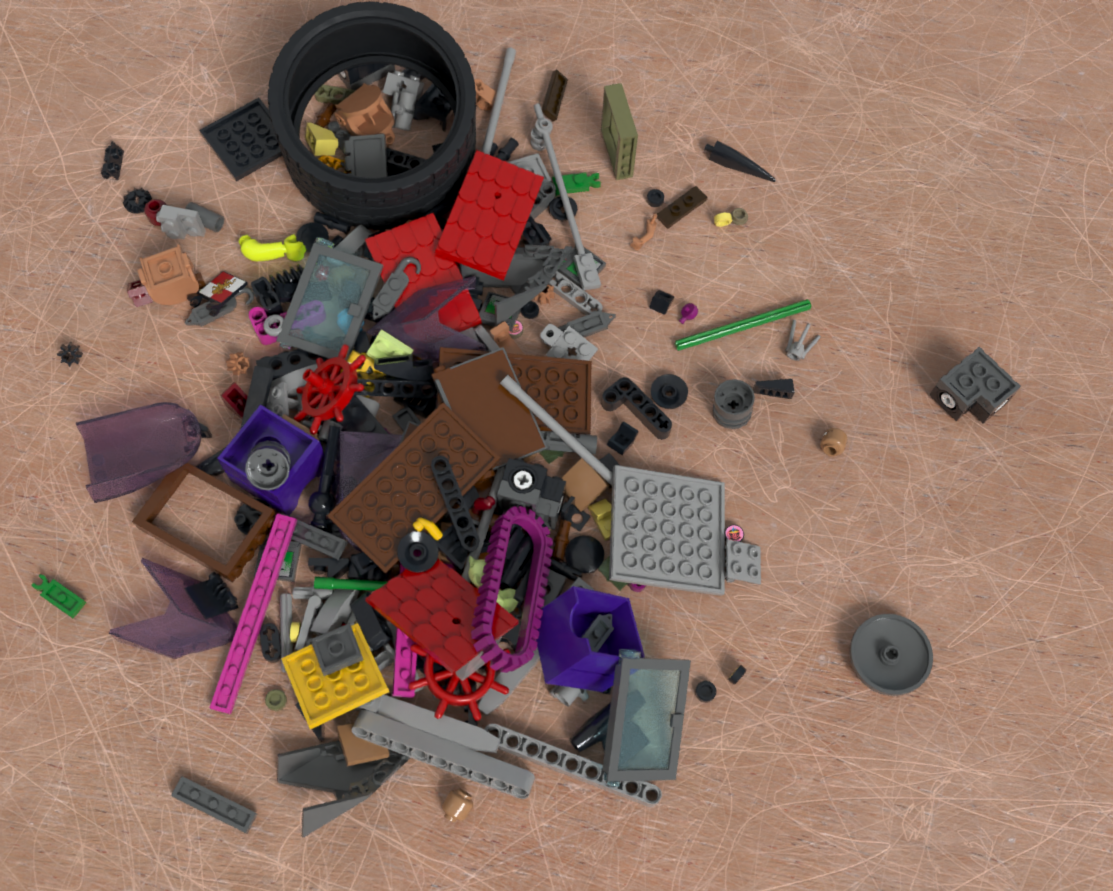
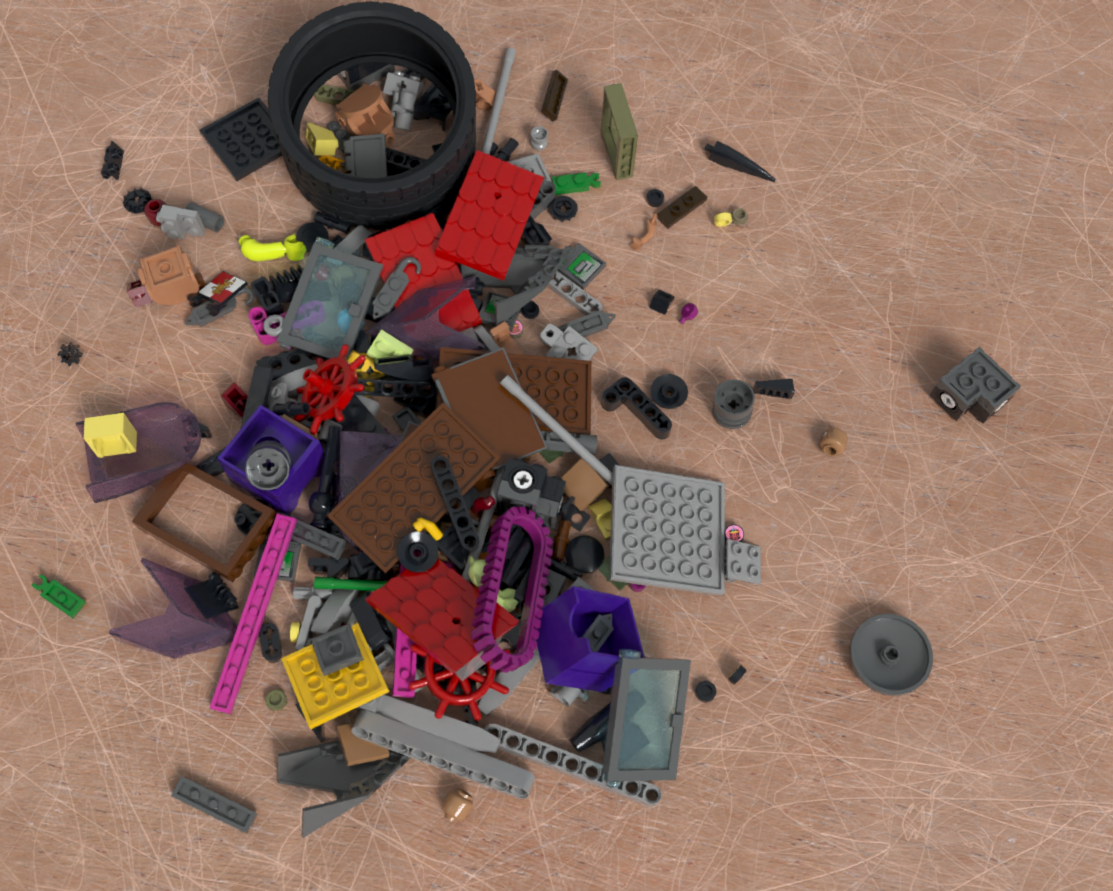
(110, 435): none -> light yellow container
(238, 363): nougat gear -> none
(285, 624): light grey axle -> none
(291, 409): none -> black pin
(324, 117): reddish brown pin -> none
(545, 295): nougat gear -> none
(583, 262): light grey bar -> none
(623, 438): black bracket -> none
(743, 324): green axle -> none
(796, 350): light grey plant -> none

